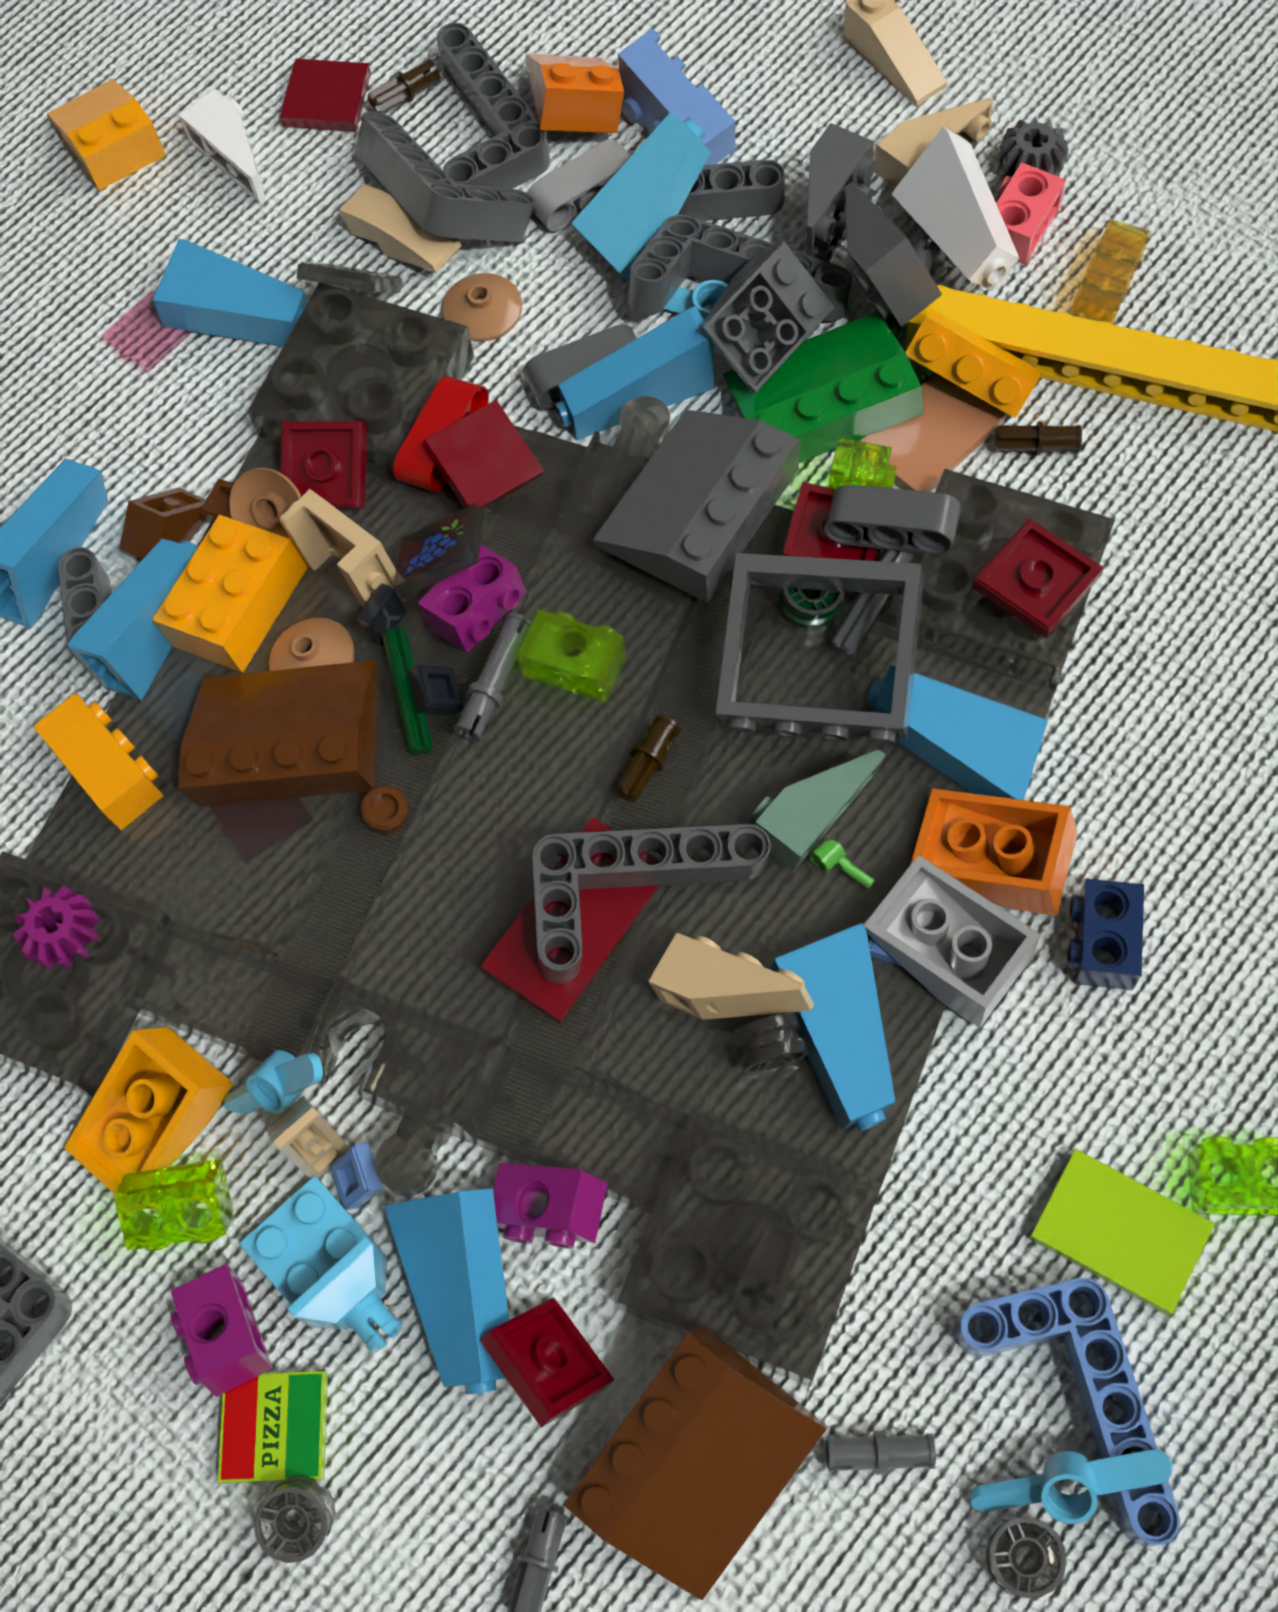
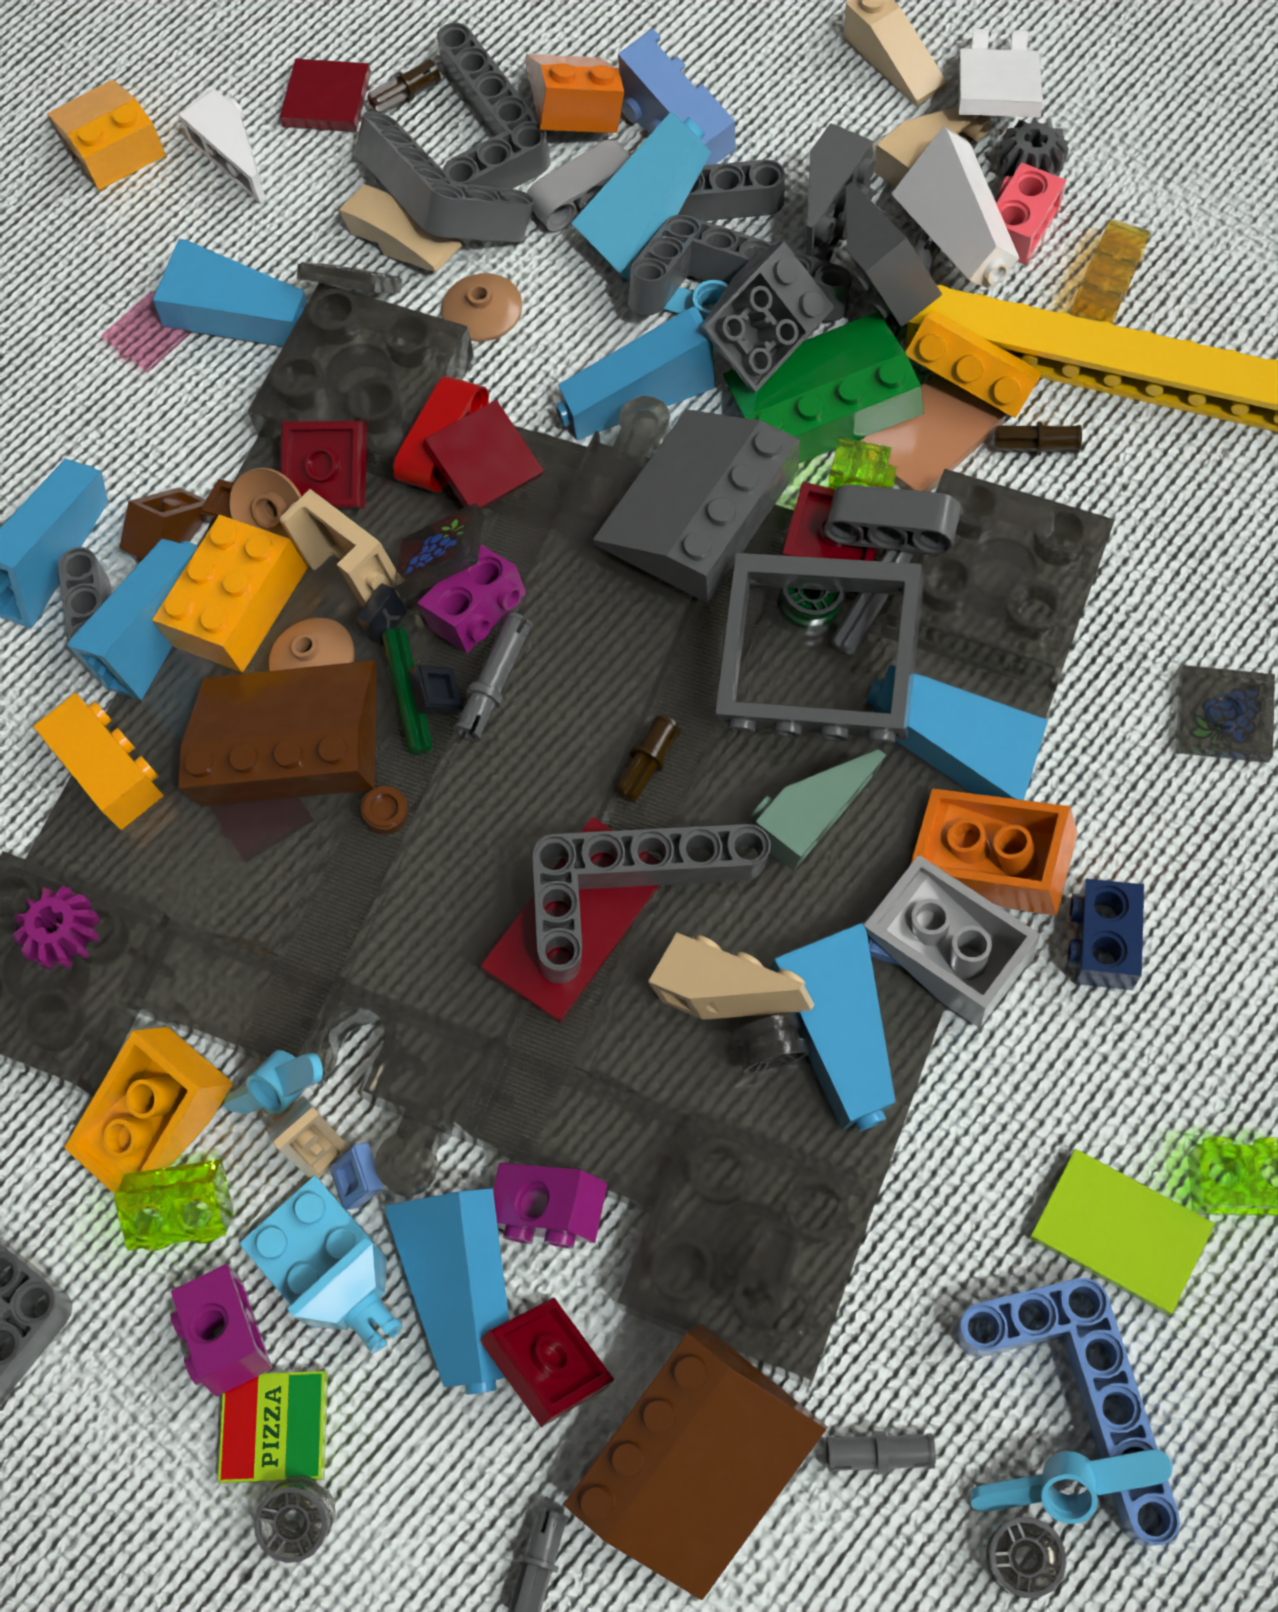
(557, 365): dark grey beam -> none
(588, 673): clear neon green brick -> none
(831, 854): bright green hand -> none
(1000, 80): none -> white tile
(1037, 577): dark red tile -> none
(1225, 713): none -> clear smoke tile

